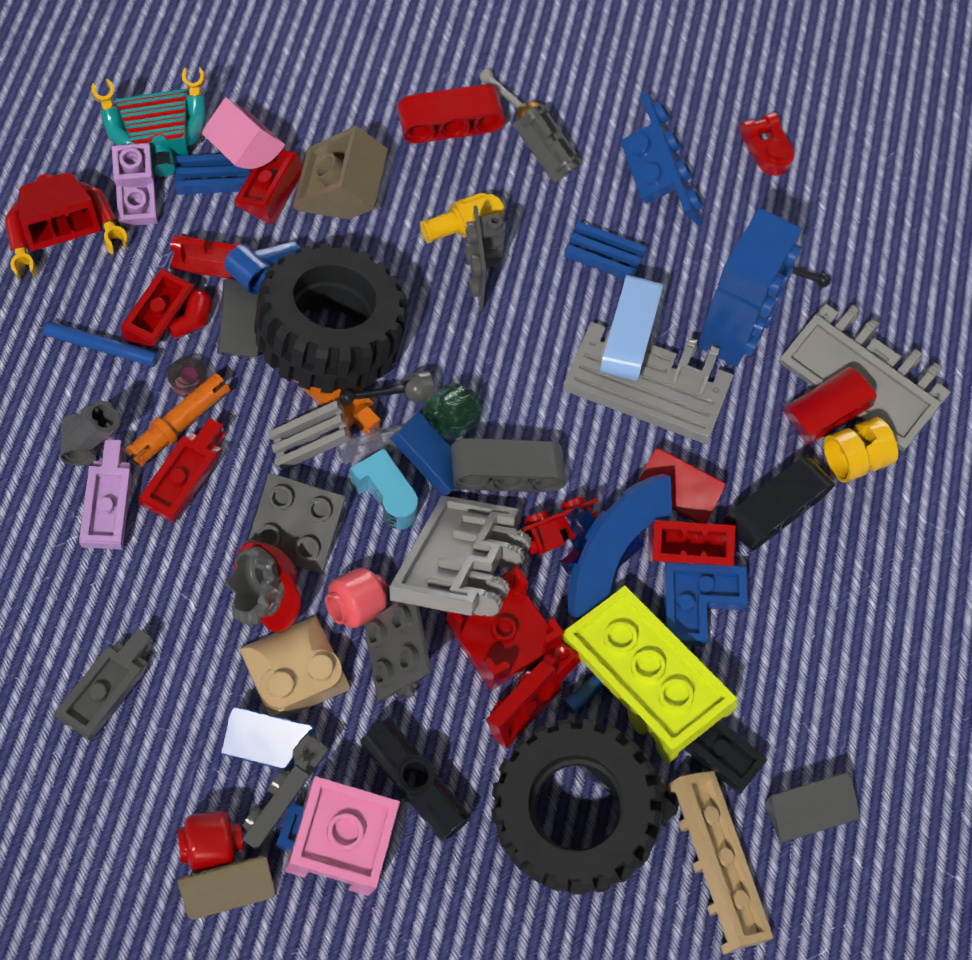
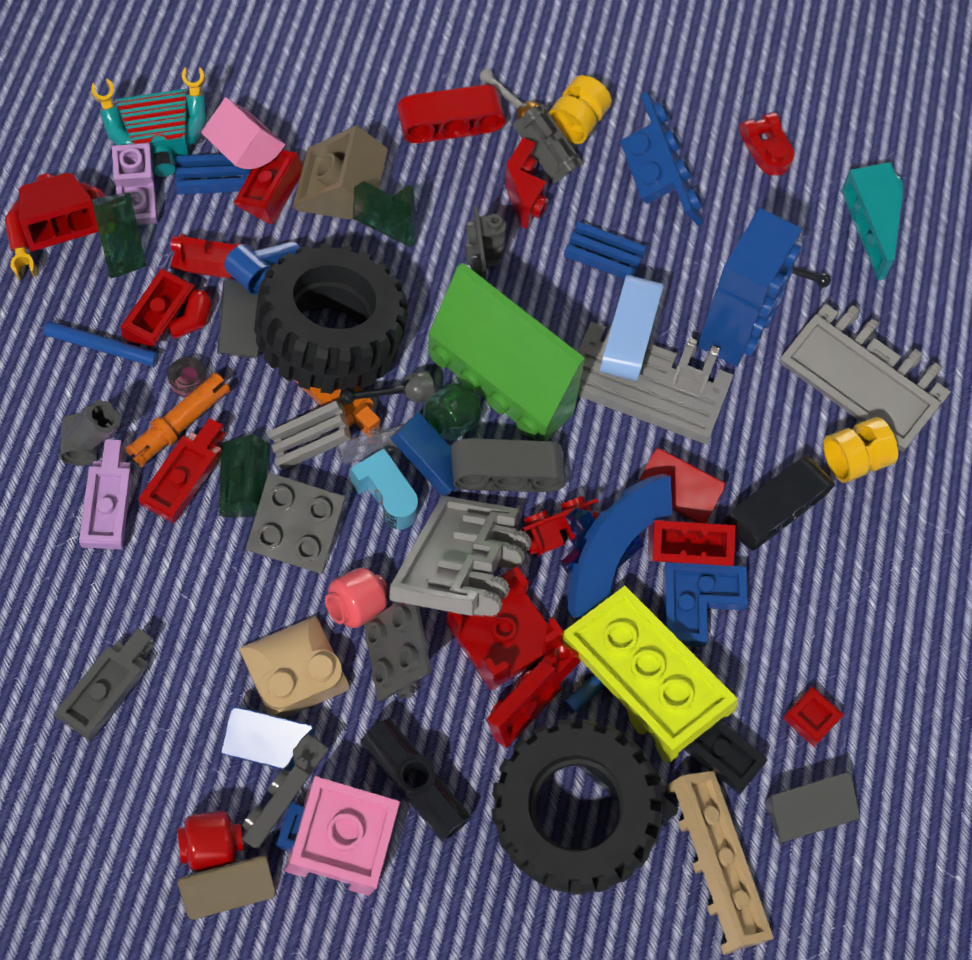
(119, 234): none -> clear green slope
(243, 475): none -> clear green slope
(264, 587): dark grey hair -> none
(386, 213): none -> clear green slope
(460, 213): yellow arm -> none
(505, 355): none -> bright green slope
(522, 187): none -> red slope
(580, 108): none -> yellow wheel
(813, 716): none -> red tile
(830, 405): red brick -> none
(875, 206): none -> teal slope

